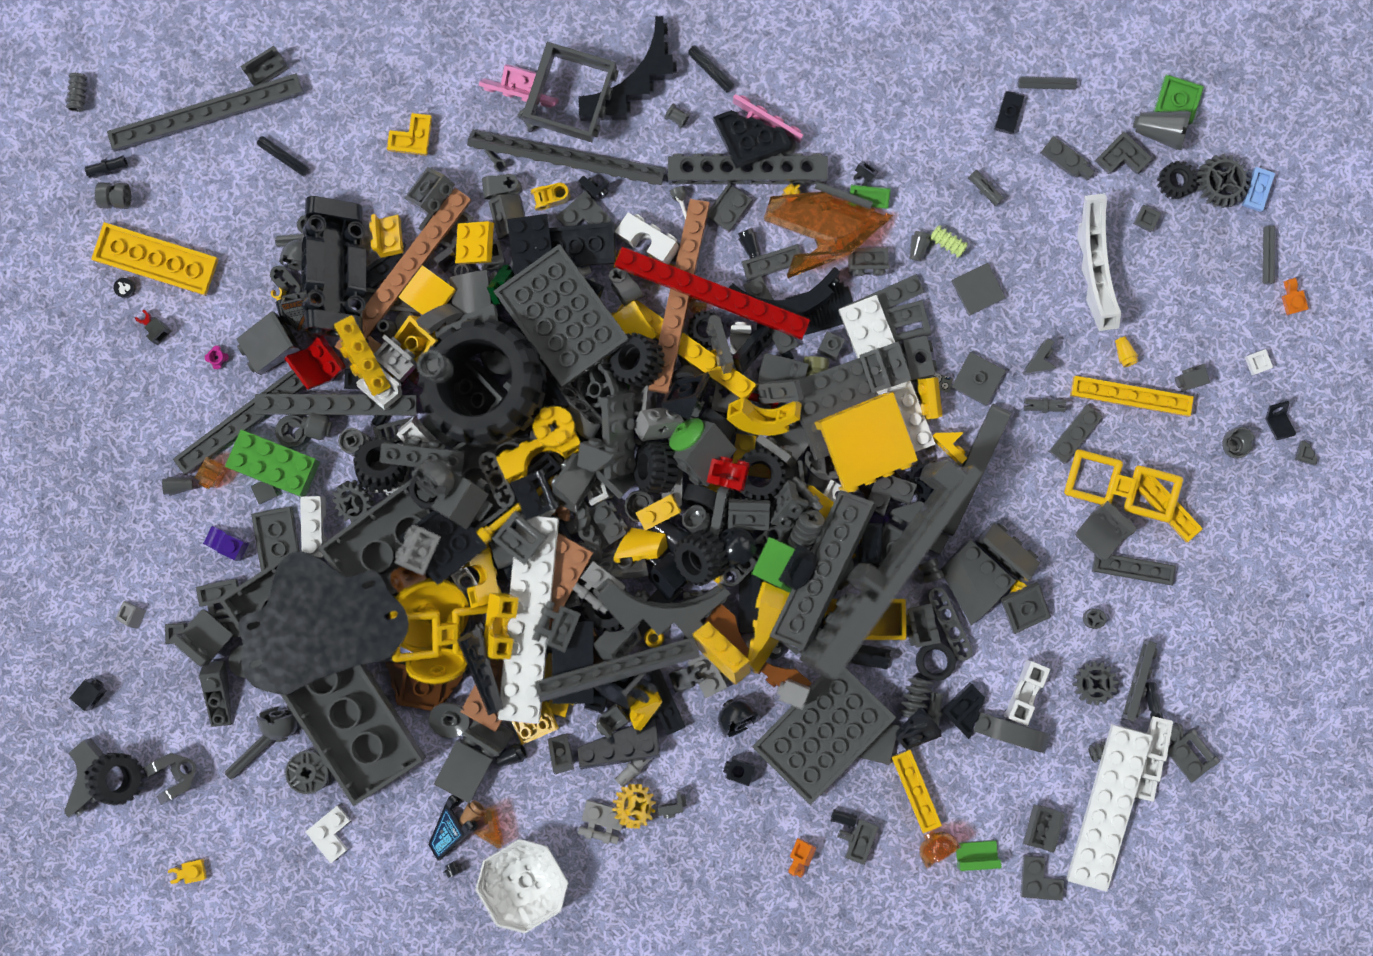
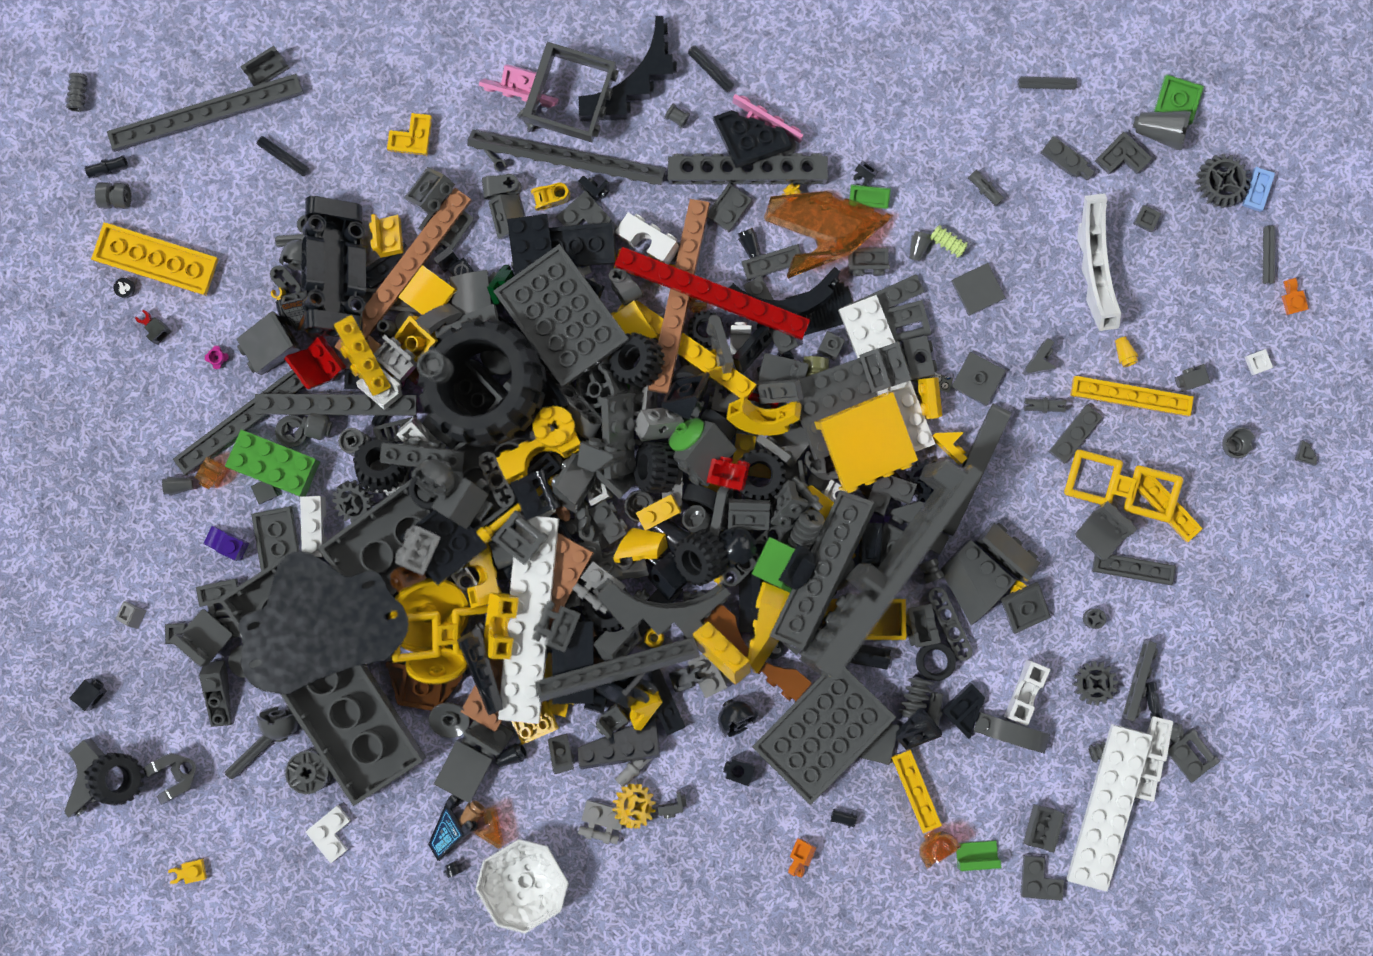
(474, 242): yellow plate -> none
(497, 258): dark grey brick -> none
(679, 194): dark grey hinge -> none
(793, 693): light grey brick -> none
(843, 195): dark grey bar -> none
(859, 841): dark grey plate -> none
(1009, 112): black plate -> none
(1187, 174): black tyre -> none
(1279, 422): black bracket -> none

